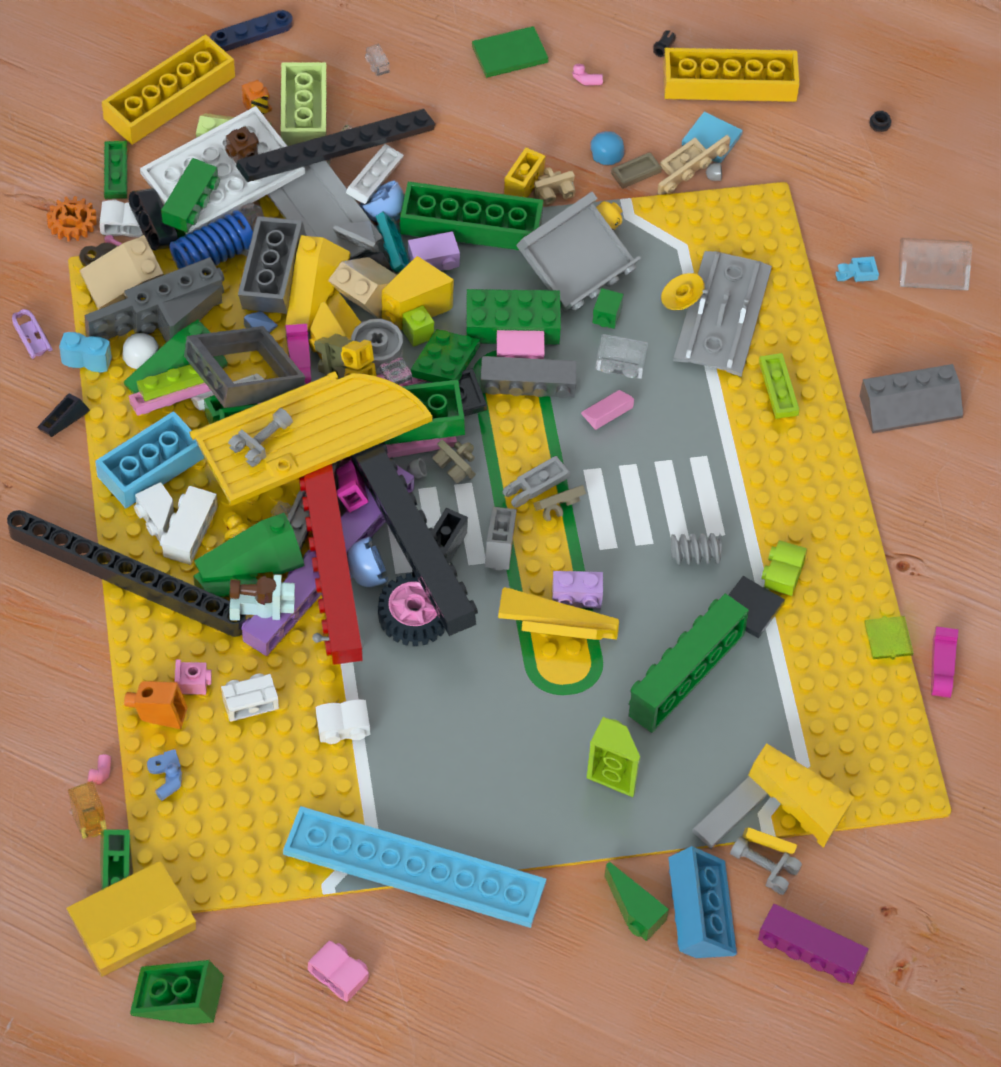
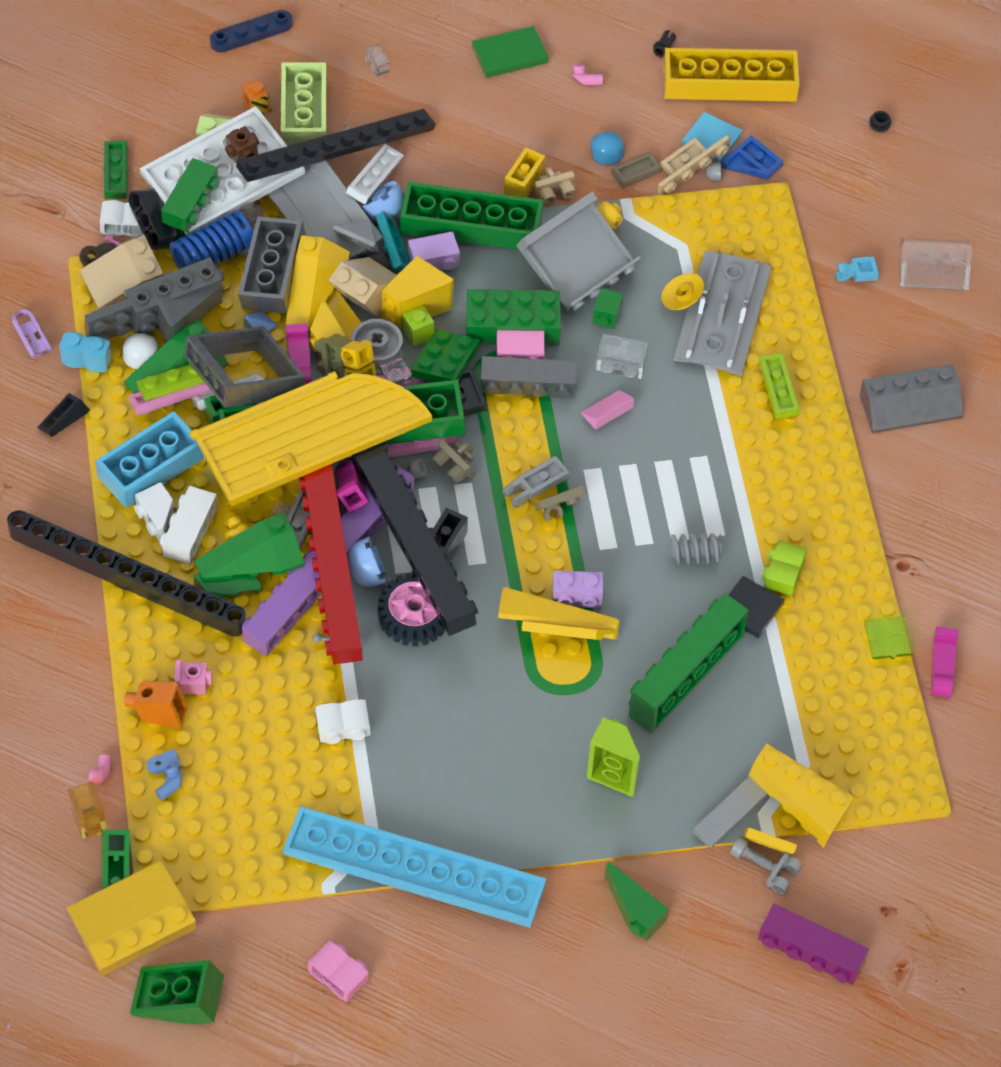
(71, 218): orange gear -> none
(168, 89): yellow brick -> none
(249, 697): white brick -> none
(257, 452): light grey bar -> none
(263, 599): light aqua hips -> none
(500, 538): light grey slope -> none
(702, 904): dark azure slope -> none
(753, 159): none -> blue wing

